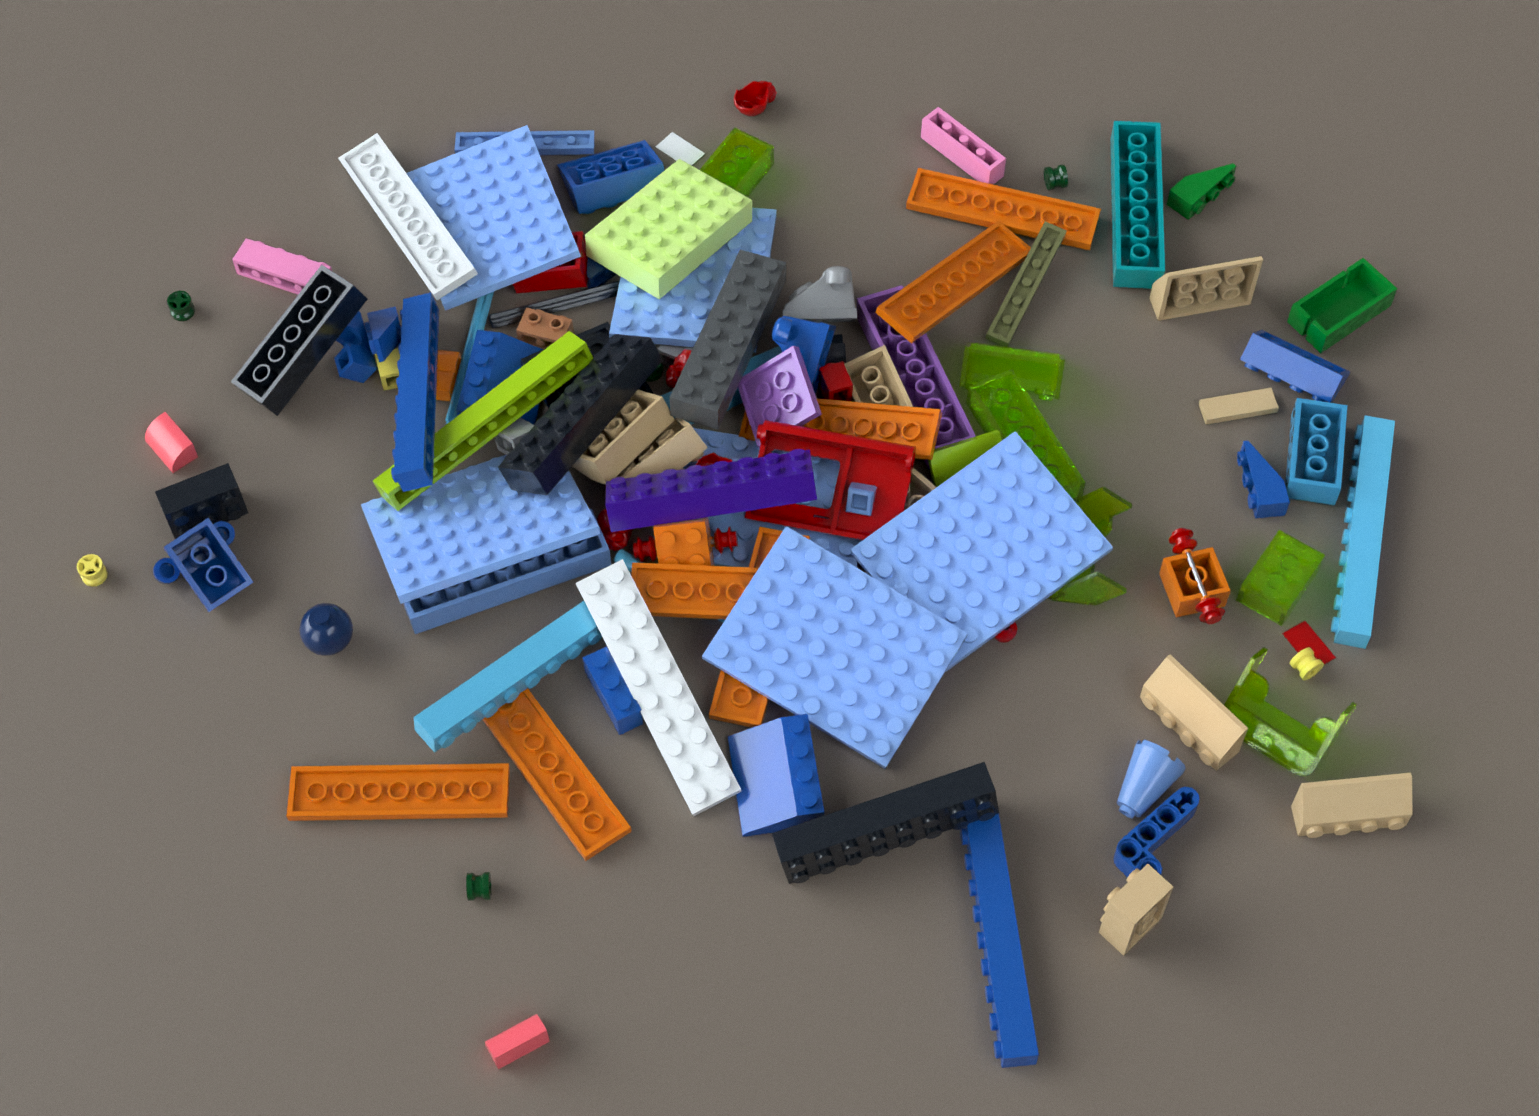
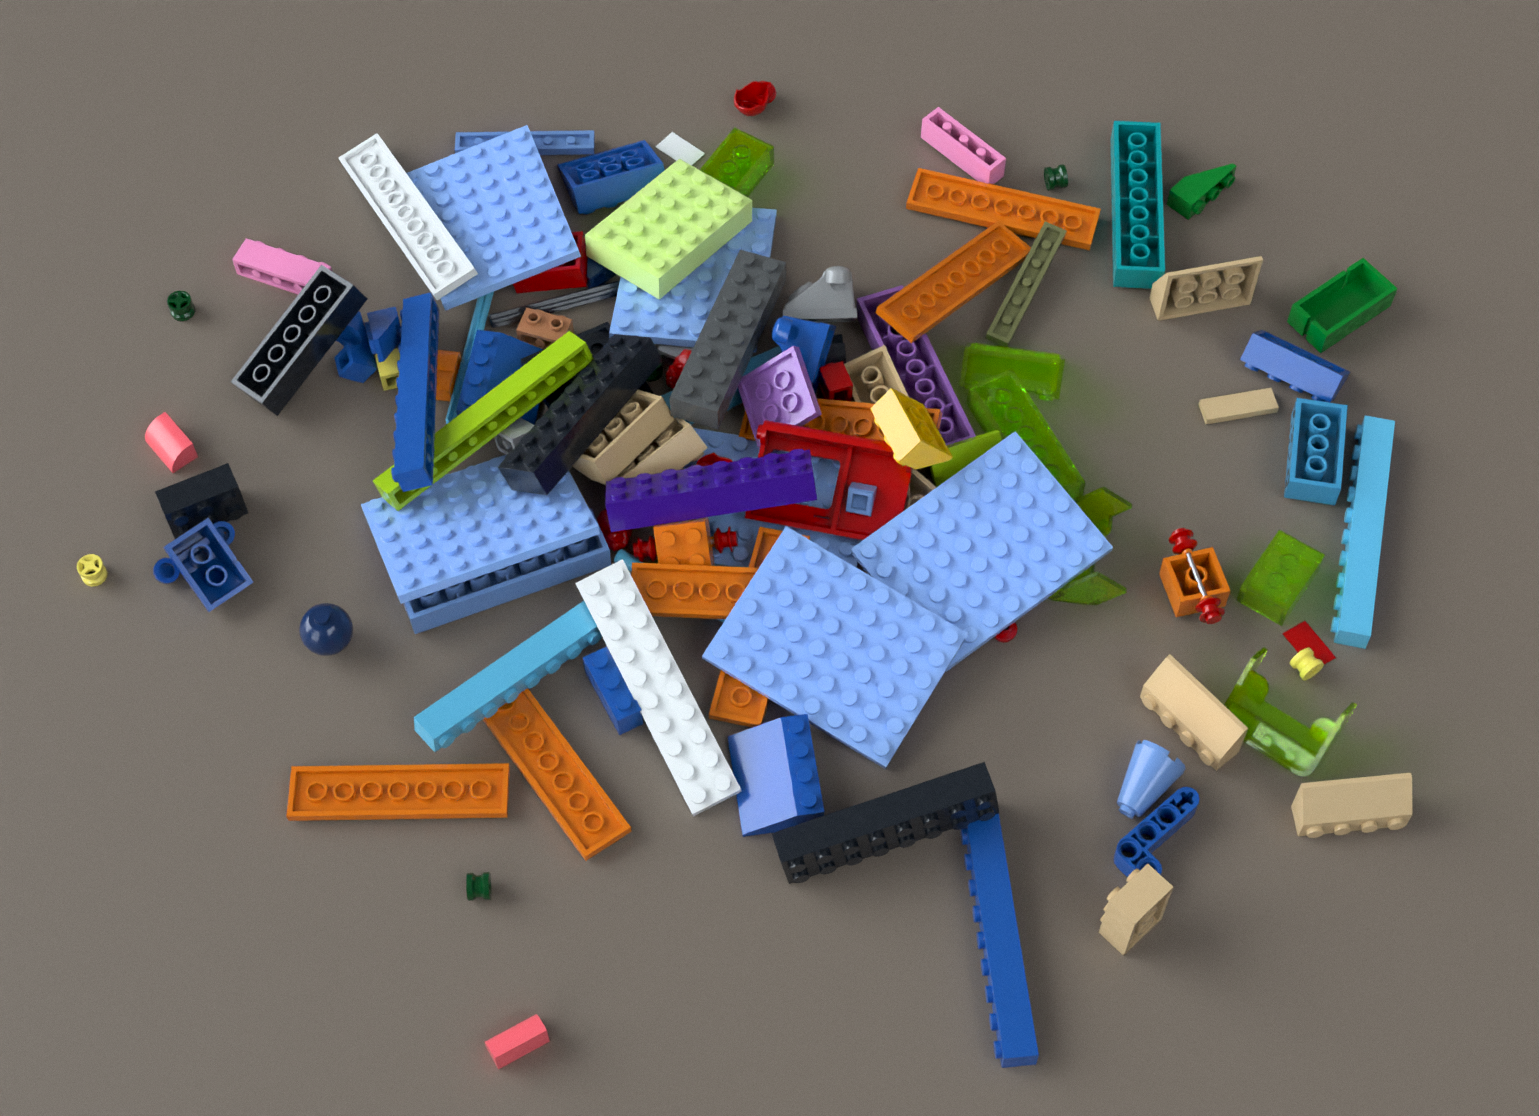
(909, 431): none -> yellow slope
(1265, 486): blue slope -> none

